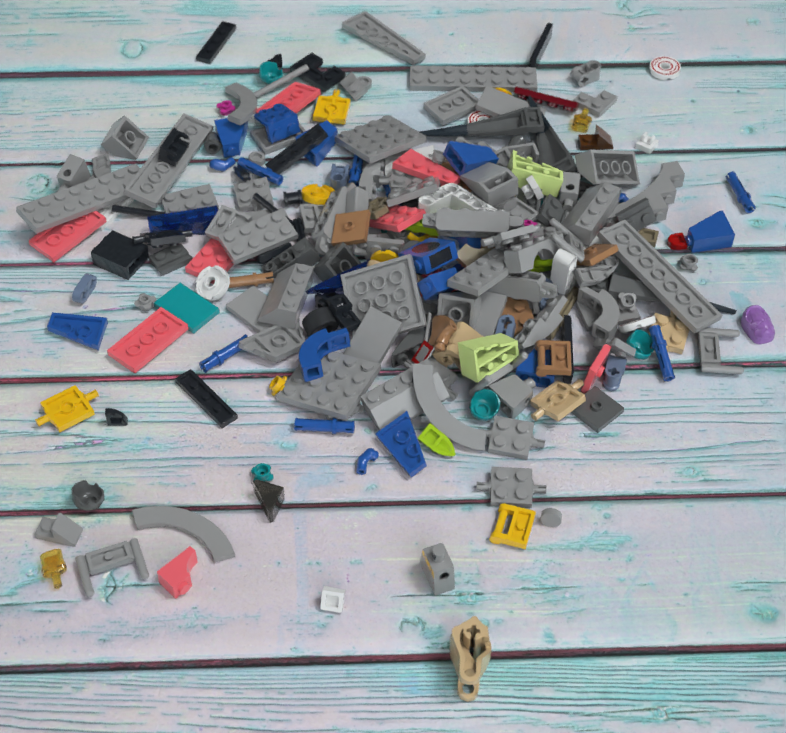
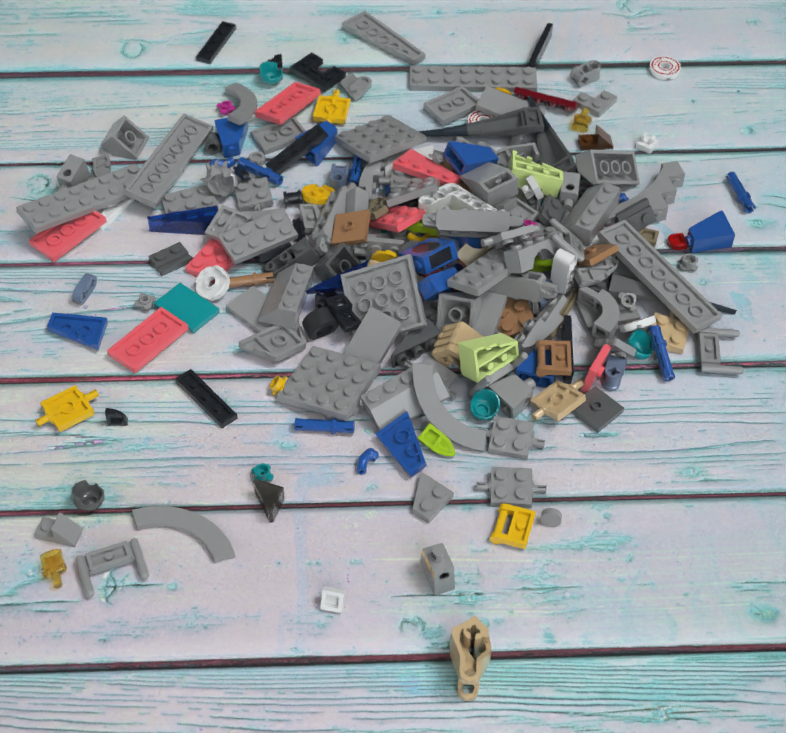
(119, 255): black brick -> none
(135, 211): black bar -> none
(159, 238): black plate -> none
(173, 147): black hinge -> none
(176, 574): coral arch -> none
(220, 179): none -> light grey hair
(220, 356): blue pin -> none
(267, 205): black bar -> none
(279, 82): light grey bar -> none
(279, 122): blue bracket -> none
(317, 347): blue arch -> none
(425, 349): light grey piece -> none
(430, 498): none -> light grey wing
(442, 330): medium nougat arm -> none
(510, 328): sand blue beam -> none
(757, 325): medium lavender piece -> none

